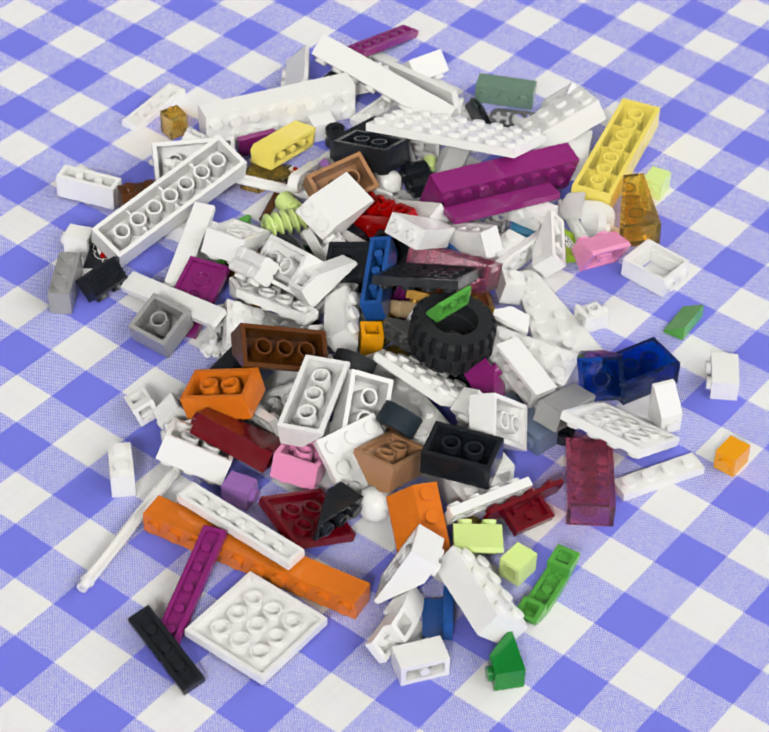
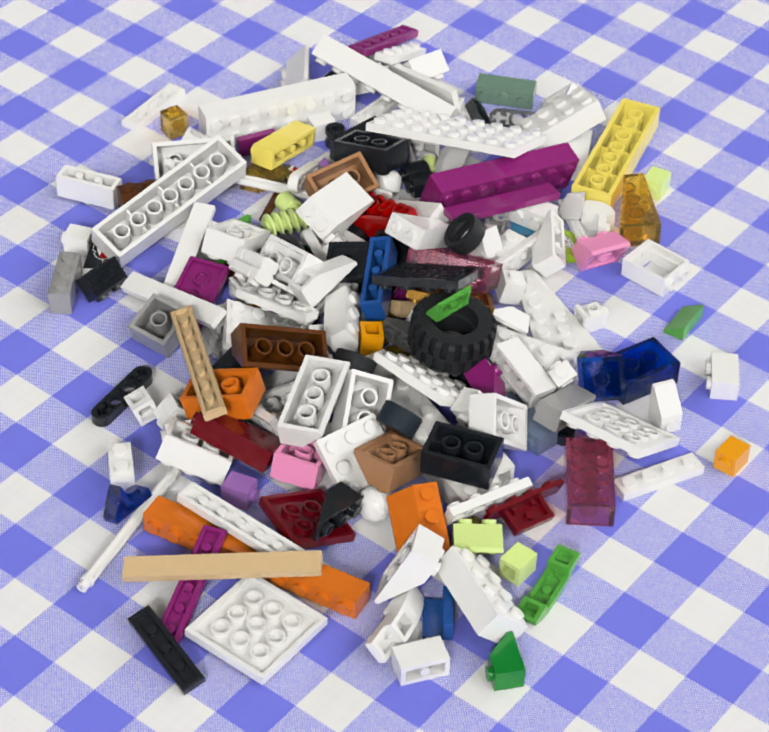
(117, 394): none -> black beam
(121, 503): none -> clear blue slope
(198, 363): none -> tan tile
(222, 566): none -> tan tile
(400, 53): none -> white plate
(471, 239): none -> black tyre
(562, 374): none -> white brick

